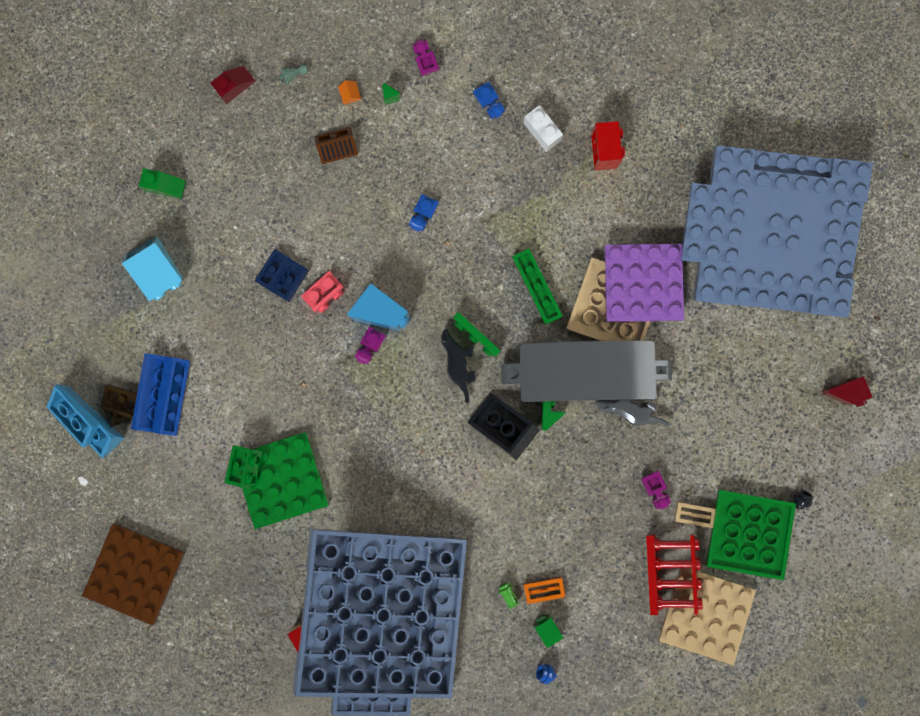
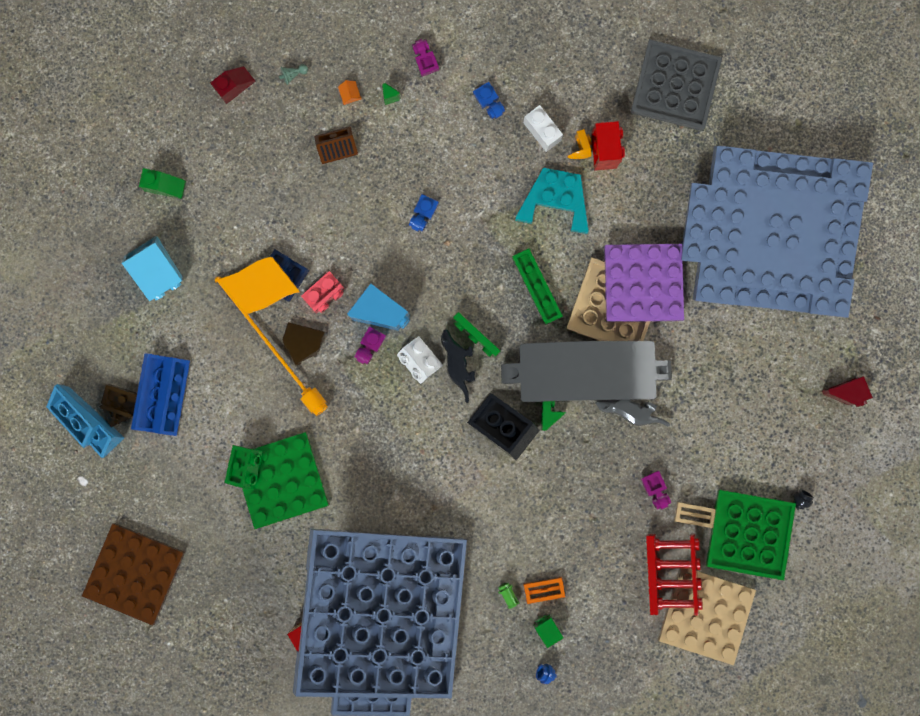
(257, 289): none -> light orange flag
(302, 342): none -> dark brown slope
(419, 360): none -> white bracket
(557, 191): none -> teal wing
(584, 142): none -> light orange plate
(676, 85): none -> dark grey plate

